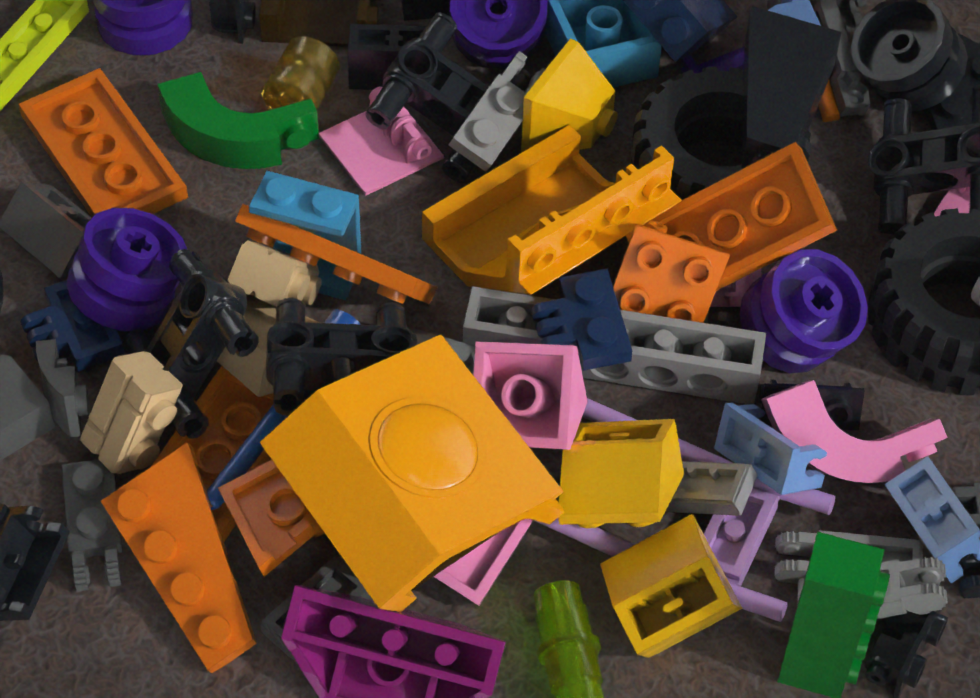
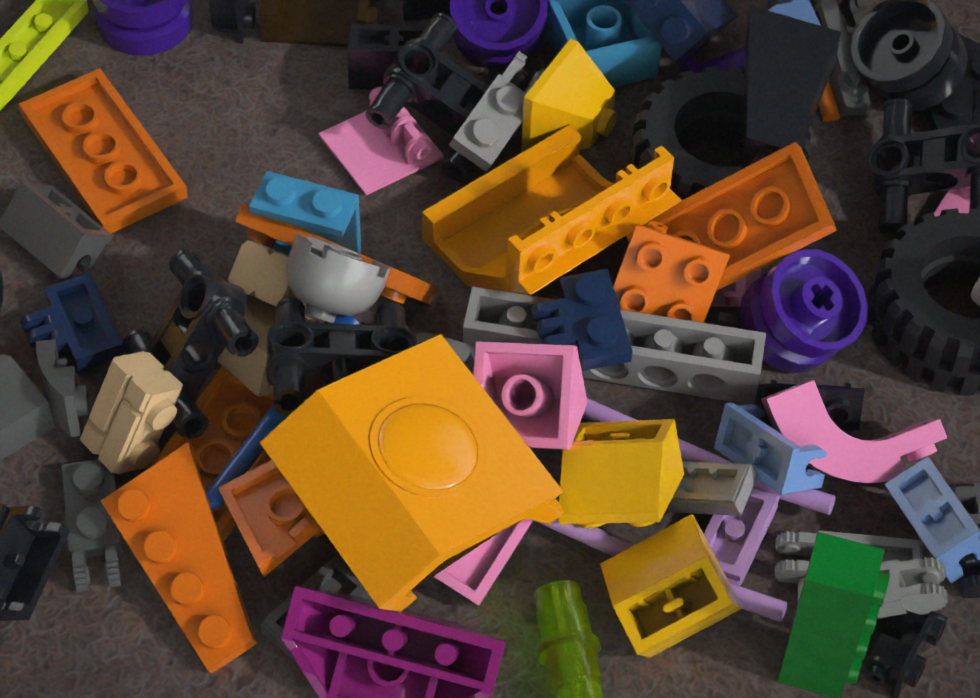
(124, 269): dark purple wheel -> none
(232, 136): green arch -> none
(301, 74): clear yellow wheel -> none
(333, 278): none -> light grey cylinder

